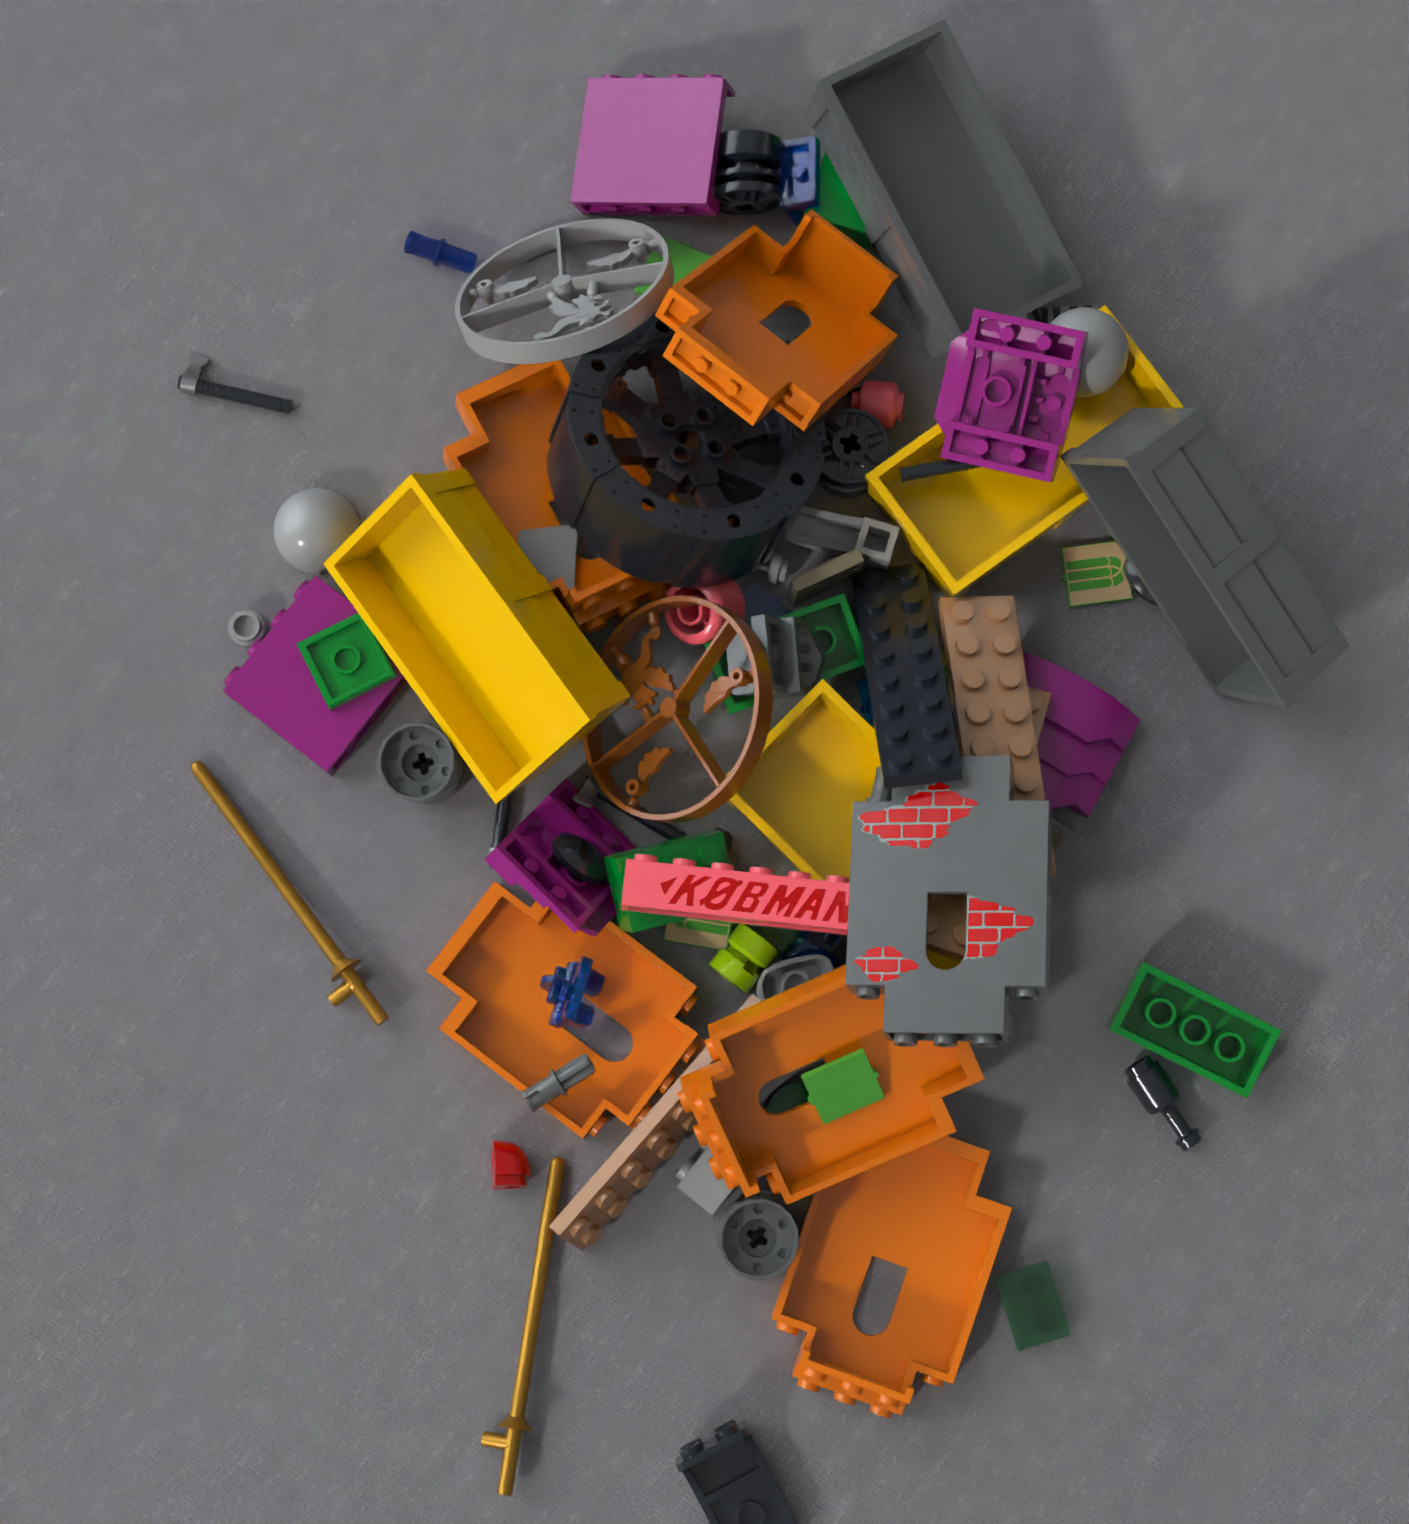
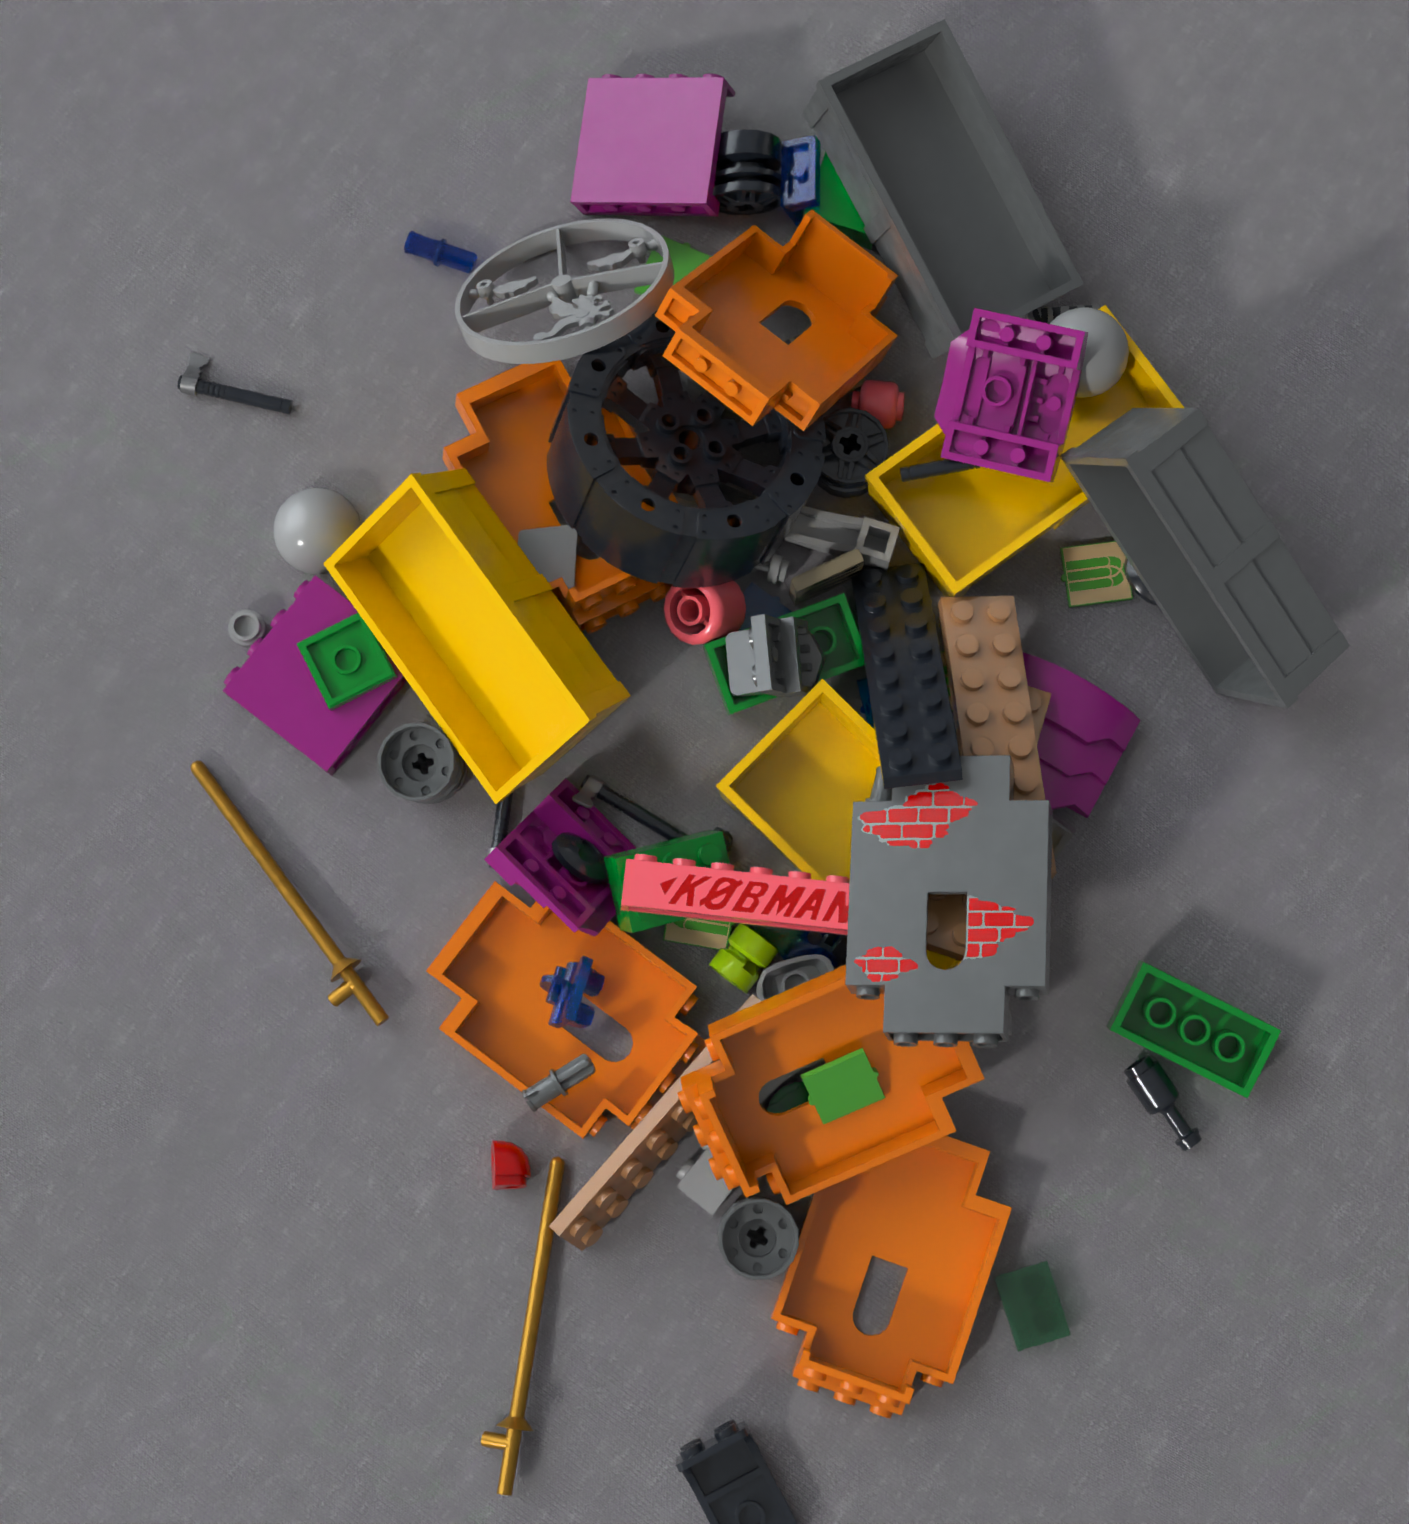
(641, 672): dark orange piece -> none

